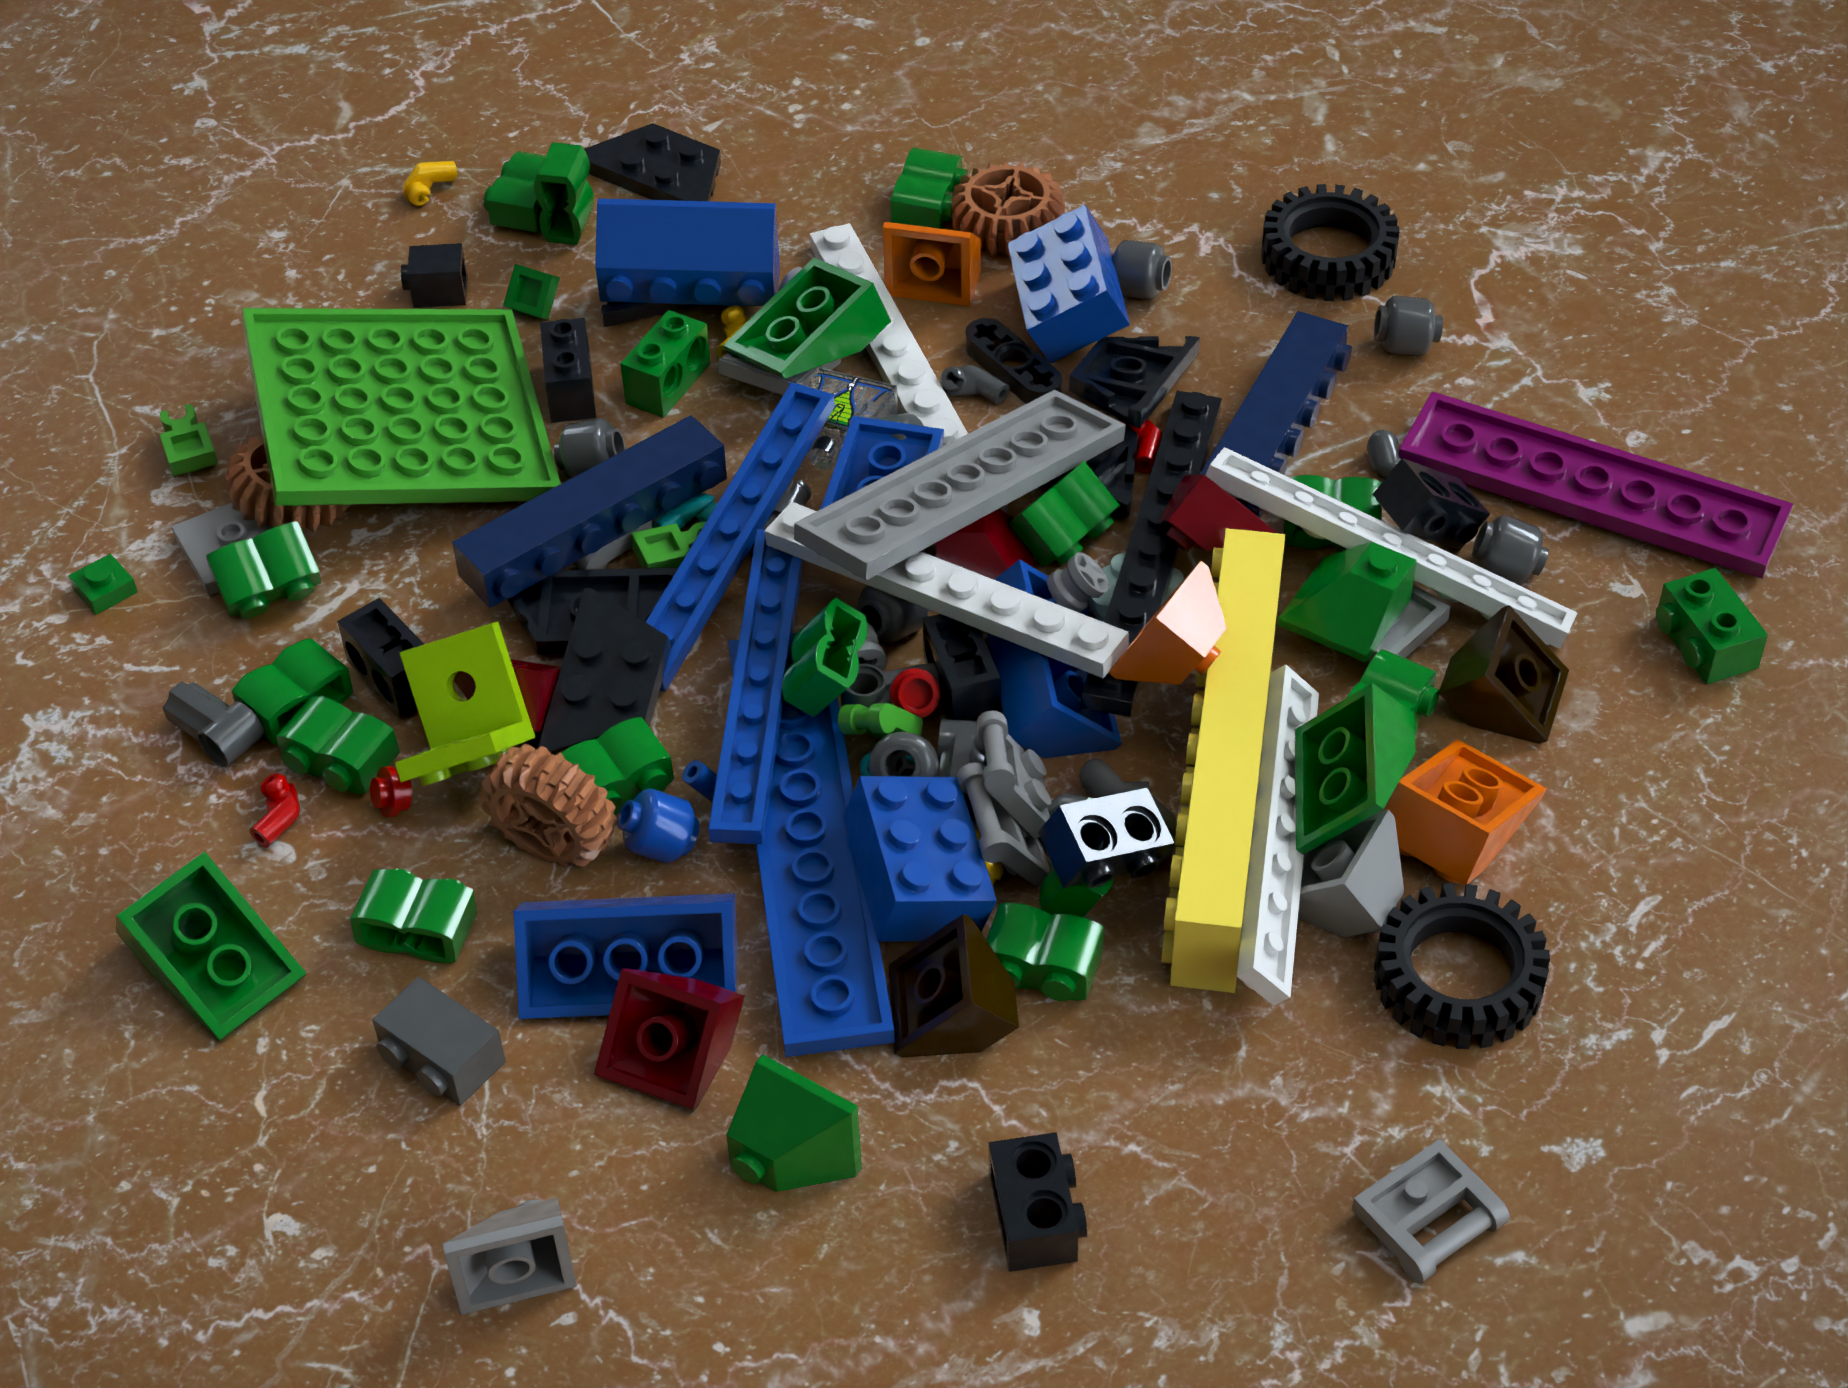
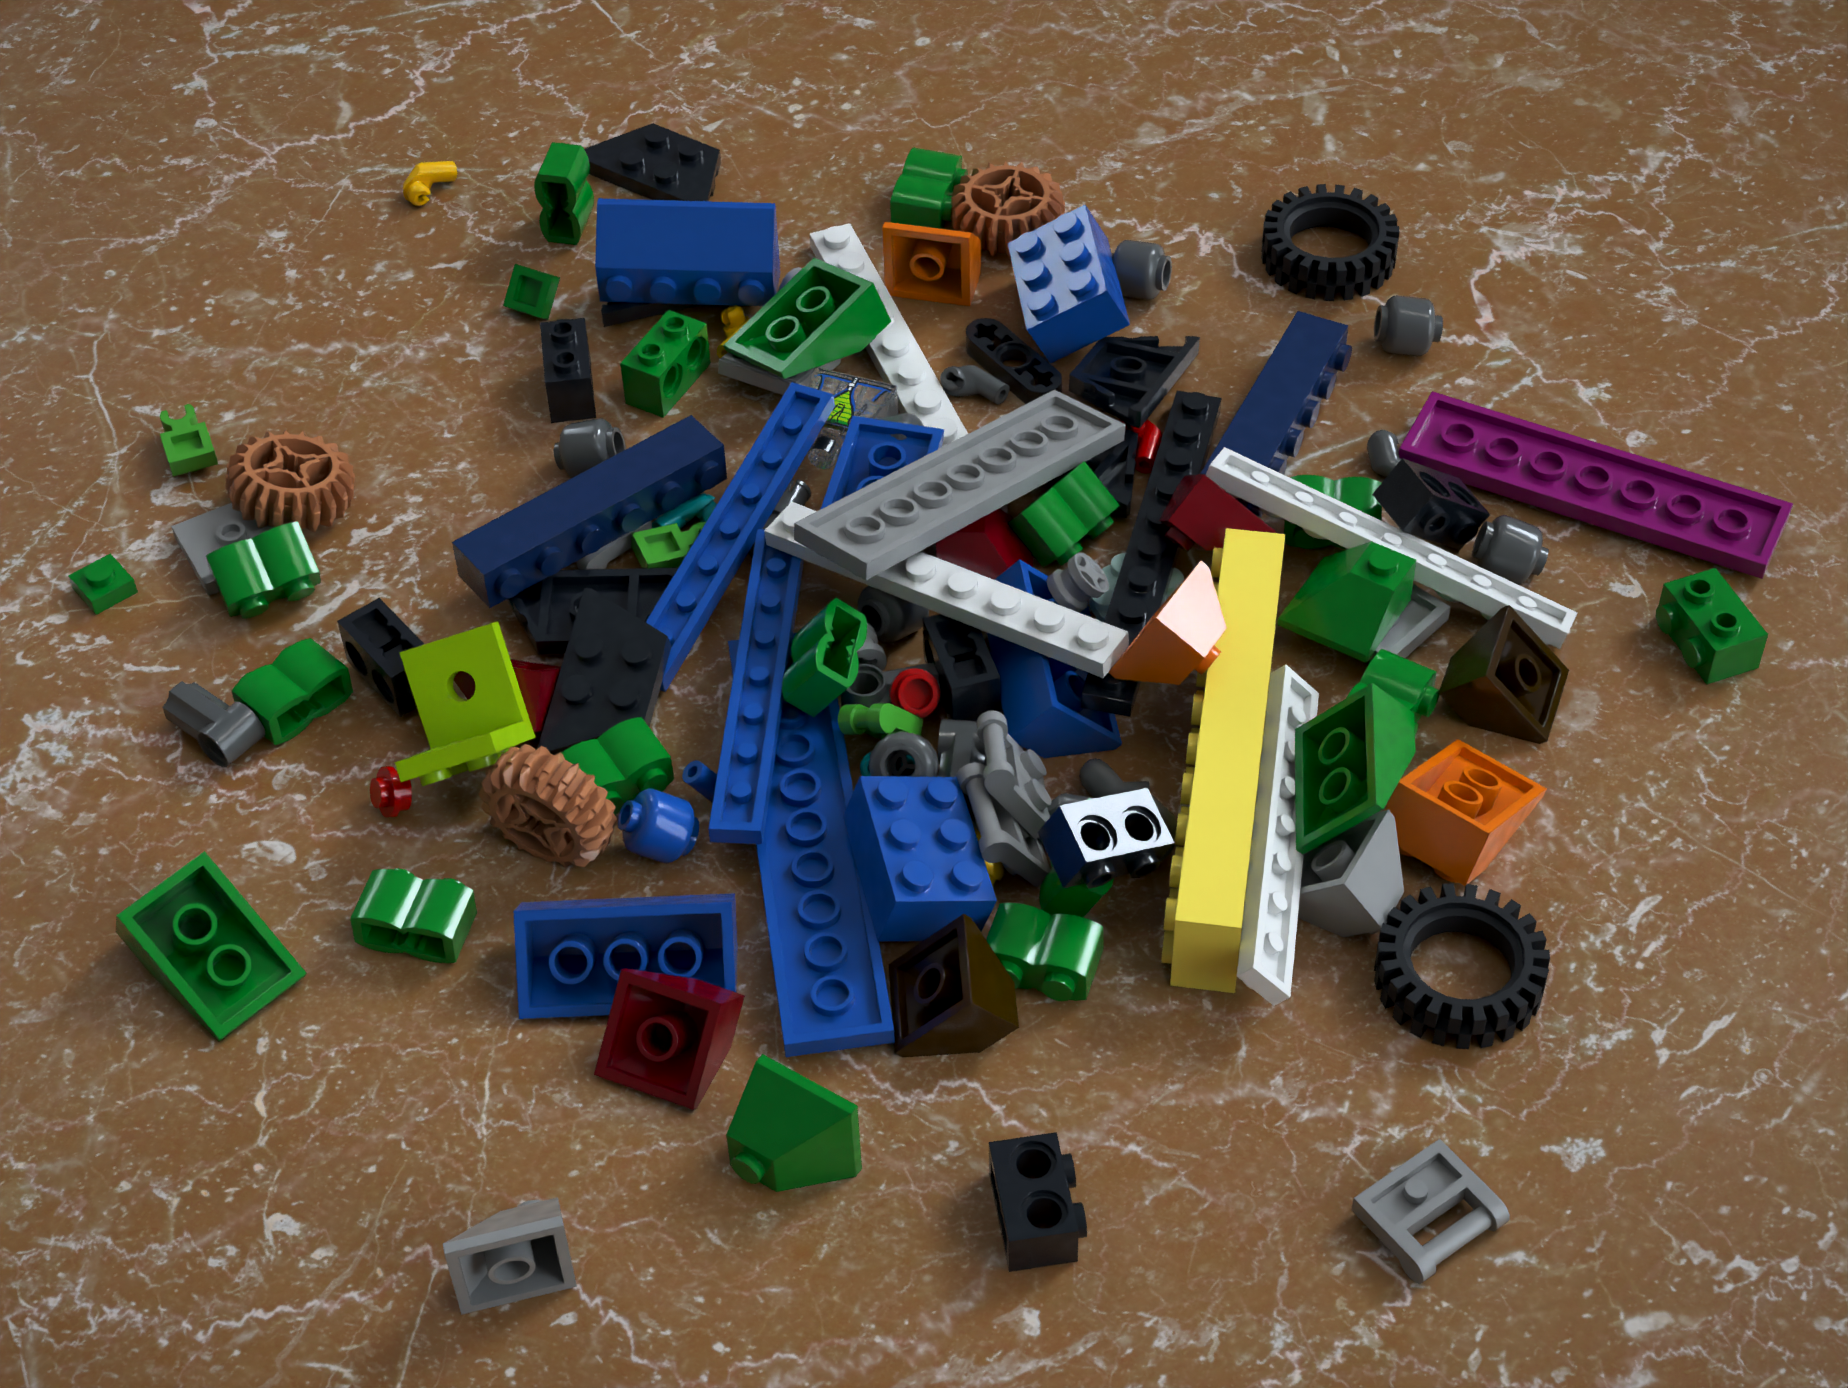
(282, 809): red arm -> none
(337, 745): green brick -> none
(396, 406): bright green plate -> none
(436, 275): black brick -> none
(438, 1041): dark grey brick -> none
(512, 196): green brick -> none

